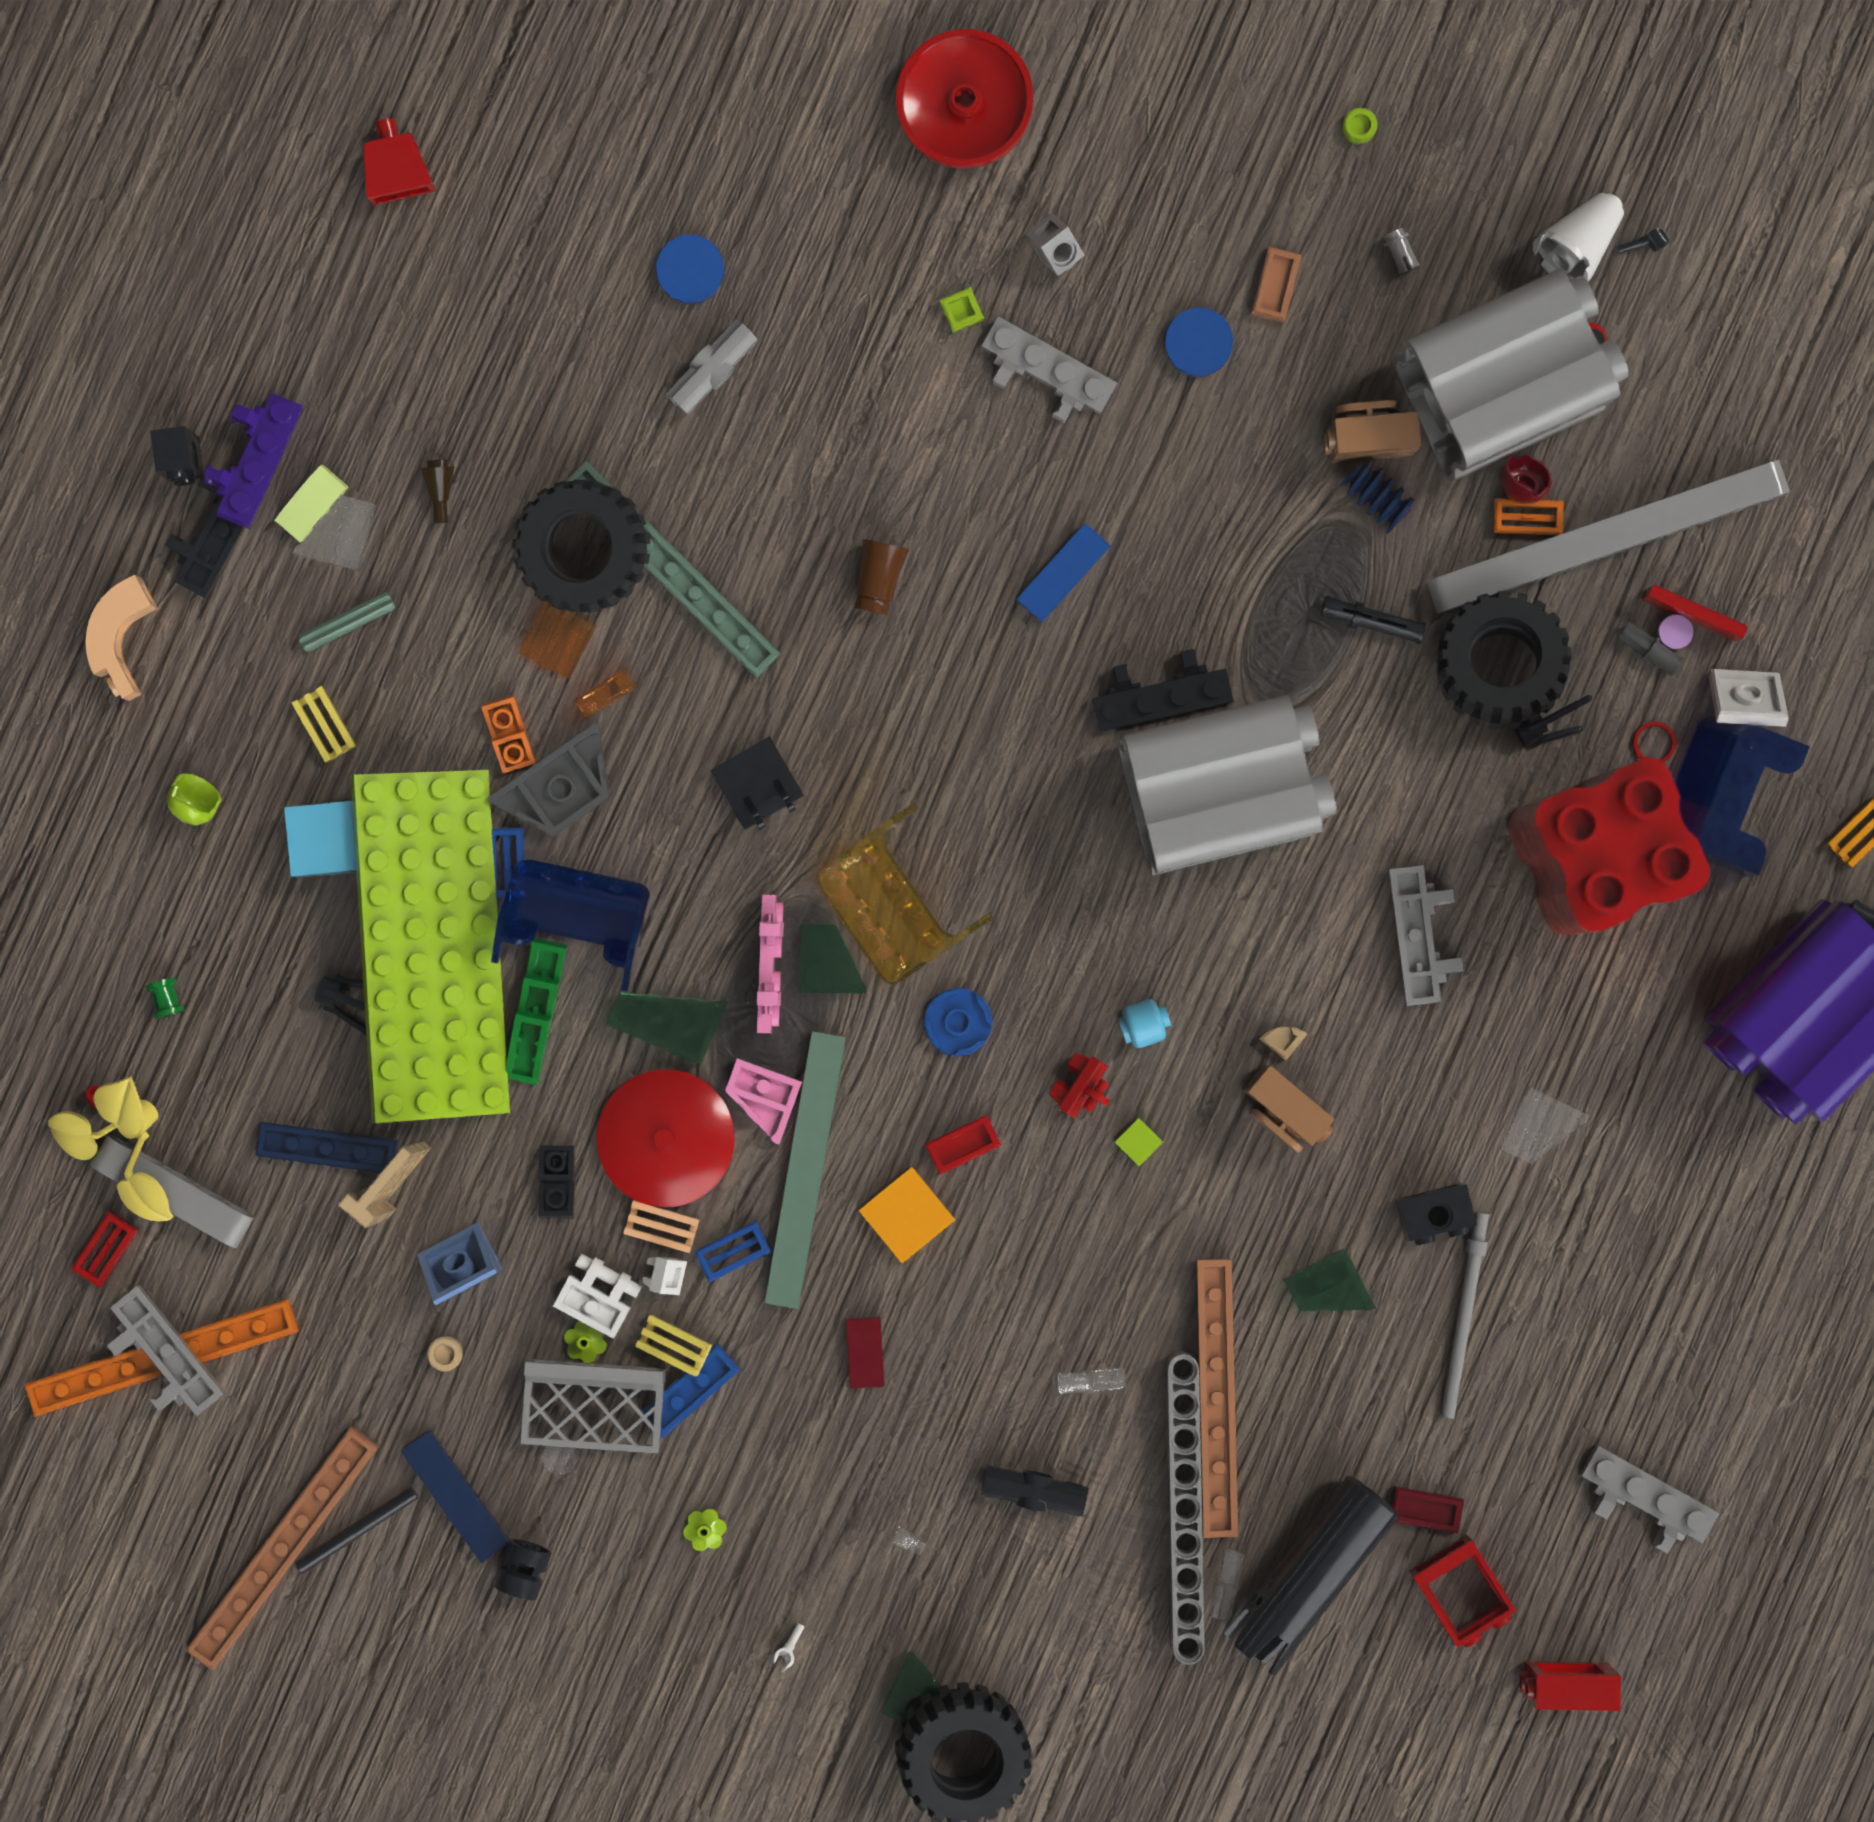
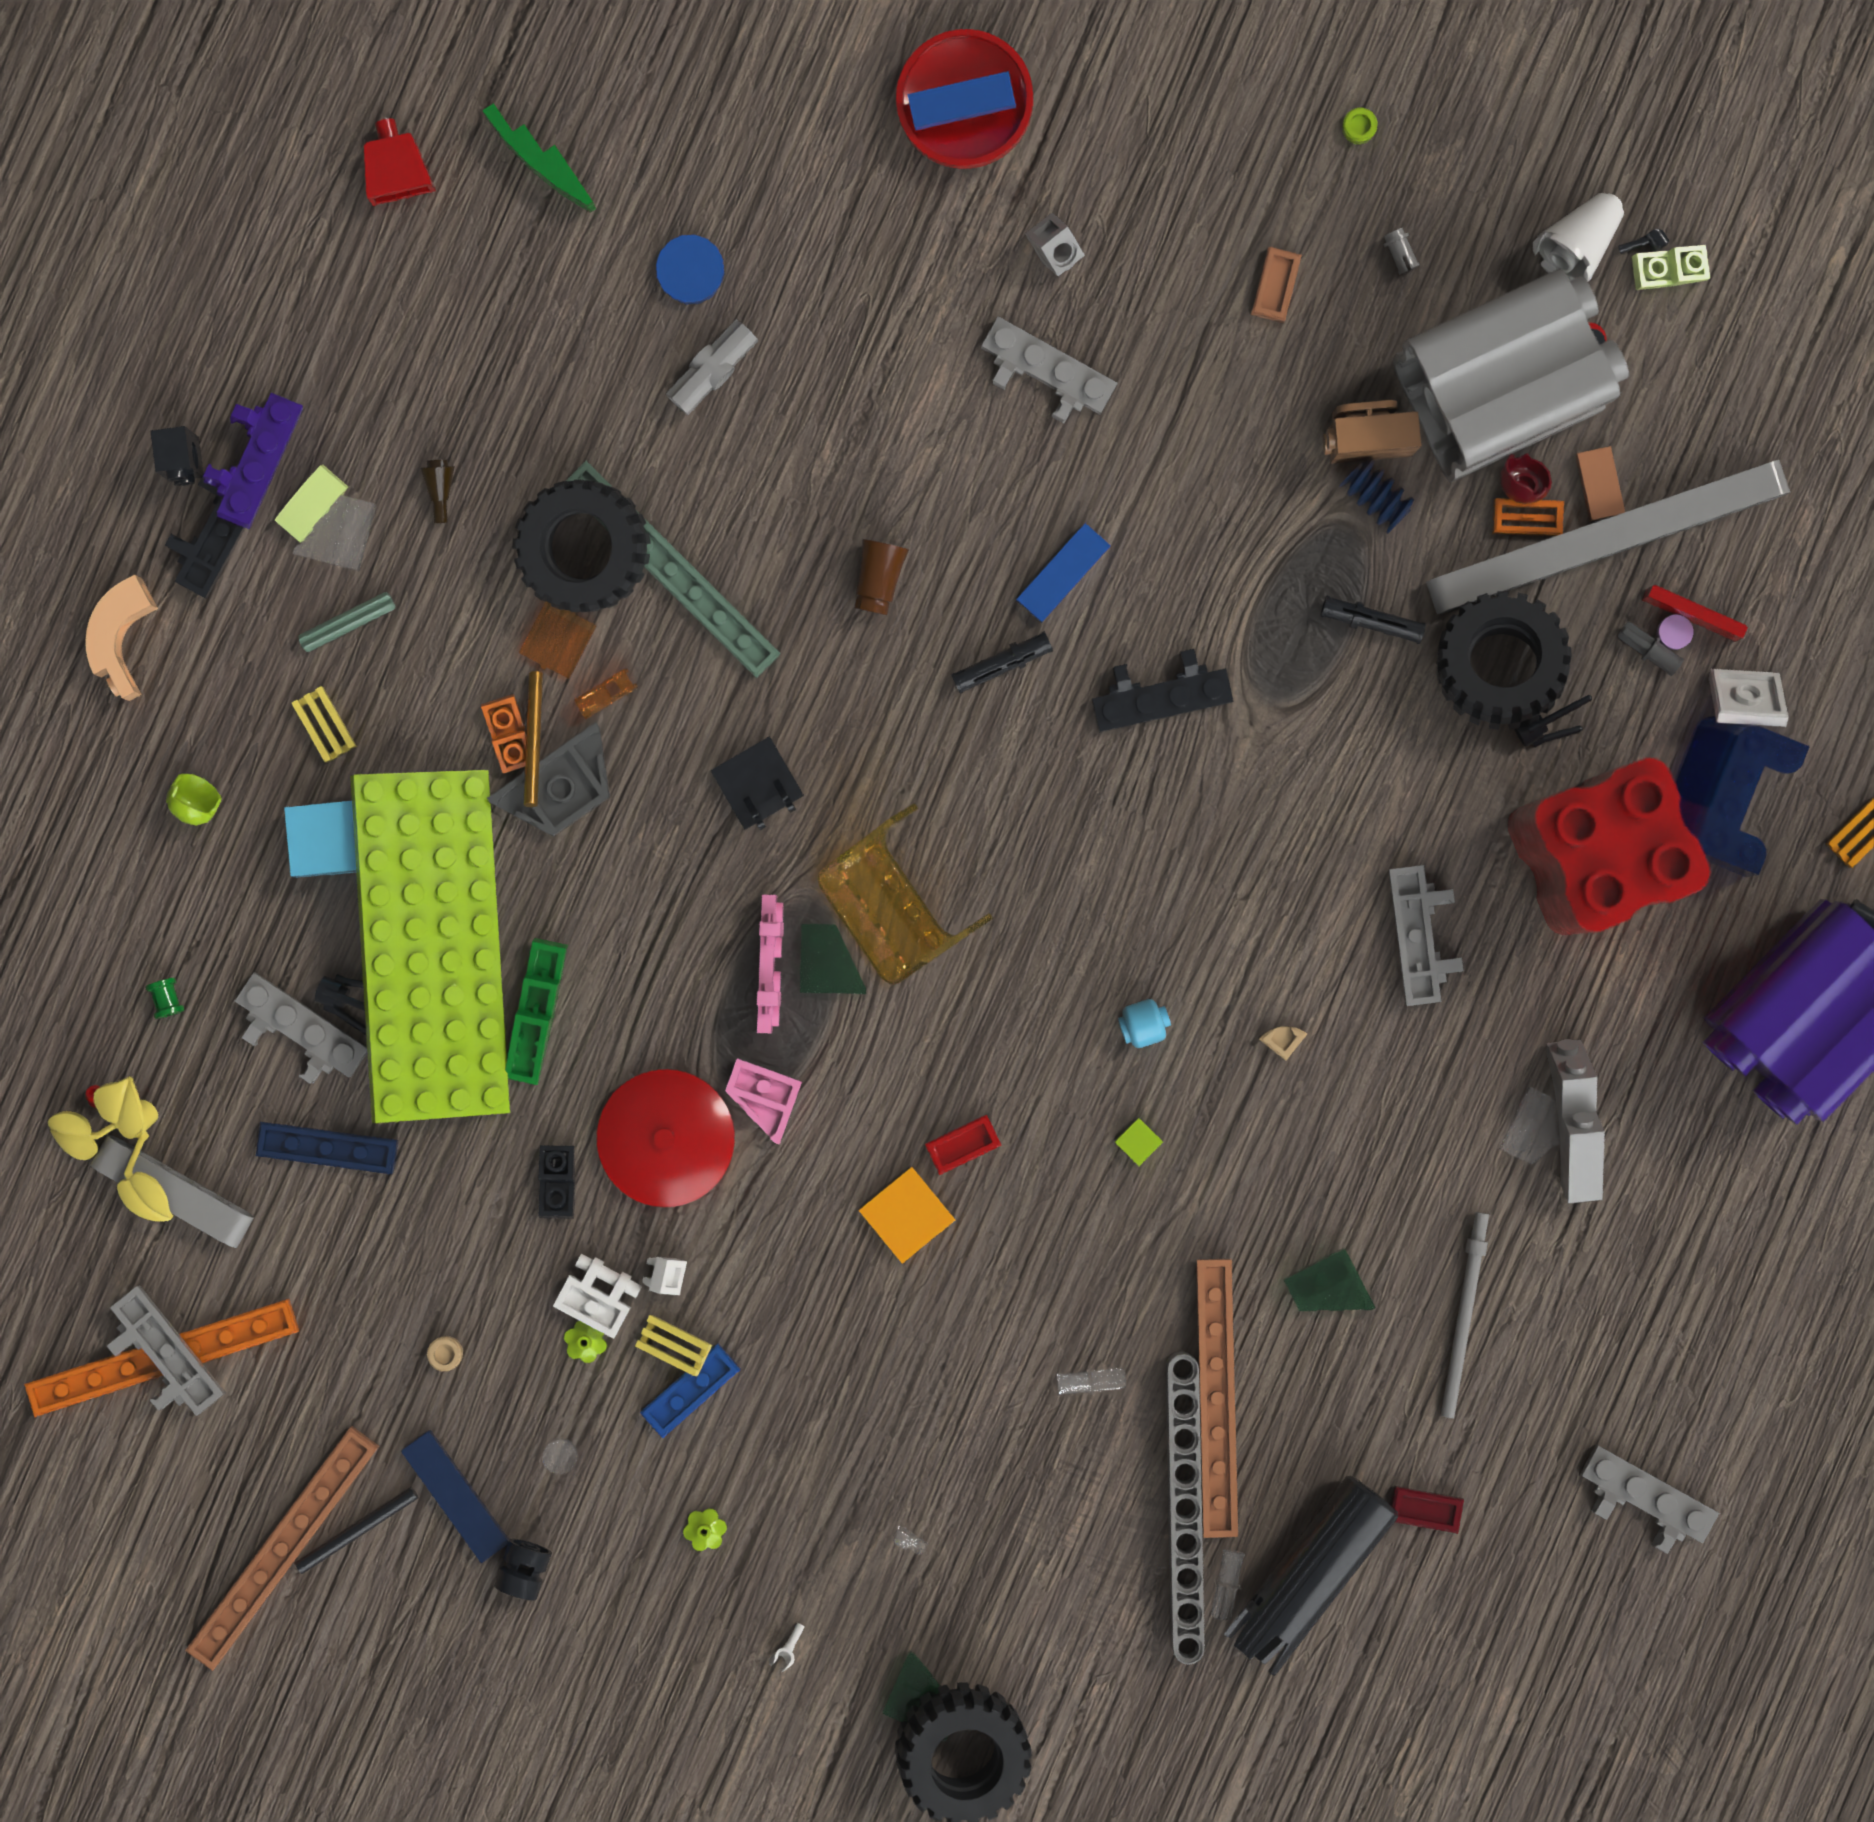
(122, 1224): red tile -> none
(277, 1010): none -> light grey hinge
(371, 1204): tan fence -> none
(458, 1263): medium blue slope -> none
(506, 832): blue tile -> none
(533, 739): none -> pearl gold bar
(547, 165): none -> green slope
(575, 907): clear blue windscreen -> none
(595, 1375): light grey fence -> none
(633, 1218): light nougat tile -> none
(672, 1024): clear green wing -> none
(759, 1237): blue tile -> none
(805, 1170): sand green tile -> none
(865, 1352): dark red tile -> none
(958, 1021): blue tile -> none
(961, 100): none -> blue tile
(961, 310): lime tile -> none
(1002, 662): none -> black pin
(1034, 1490): black piece -> none
(1087, 1088): red hips -> none
(1198, 342): blue tile -> none
(1225, 783): light grey brick -> none
(1287, 1110): medium nougat brick -> none
(1415, 1208): black brick -> none
(1447, 1560): red window -> none
(1571, 1686): red window -> none
(1578, 1121): none -> light grey arch
(1600, 483): none -> nougat tile
(1658, 724): red piece -> none
(1670, 267): none -> yellowish green slope

